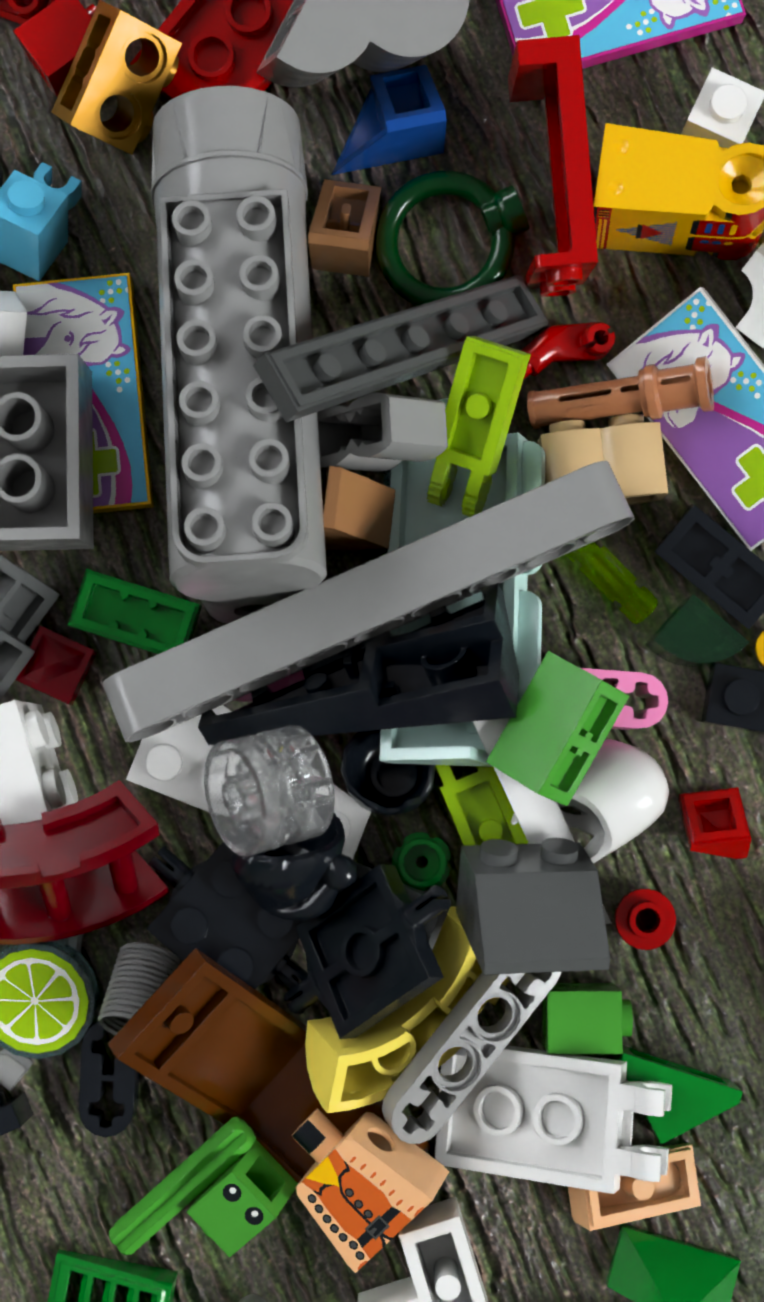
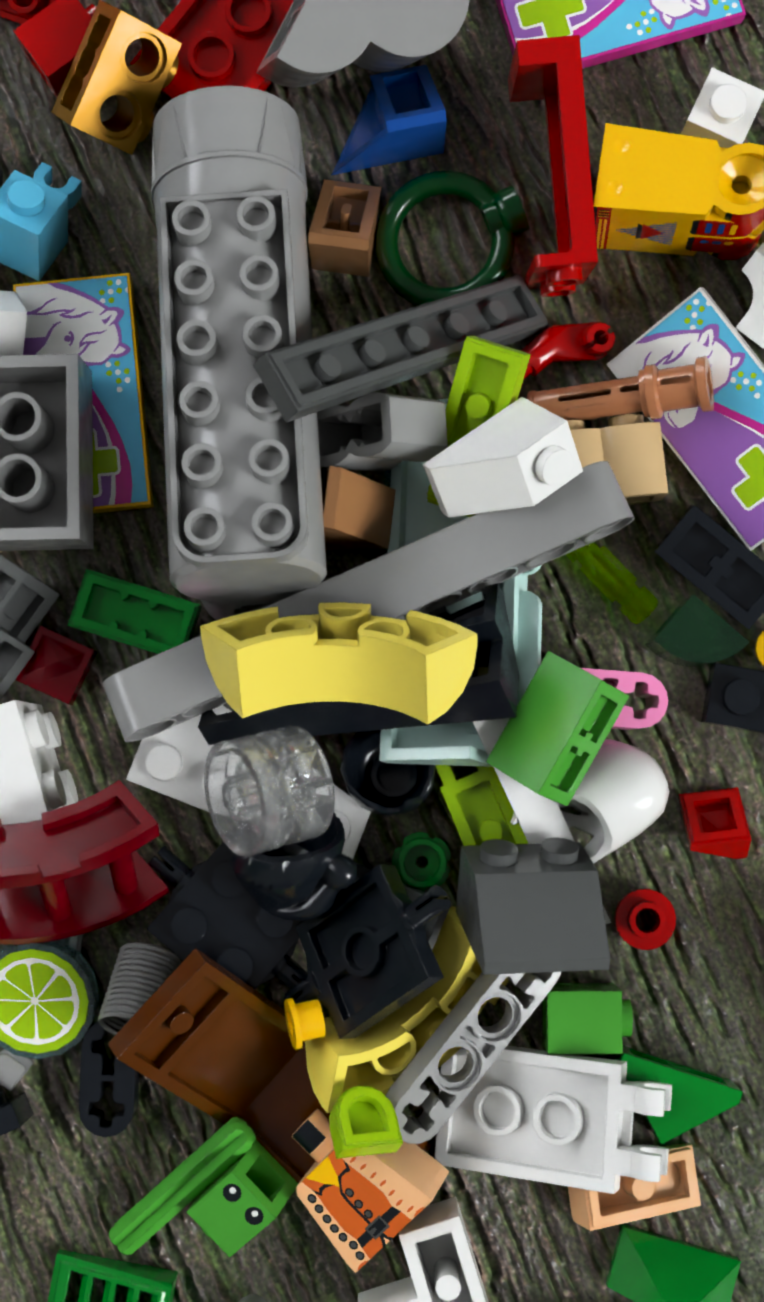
(304, 1021): none -> yellow piece
(339, 657): none -> light yellow brick
(364, 1124): none -> lime tile
(505, 462): none -> white slope

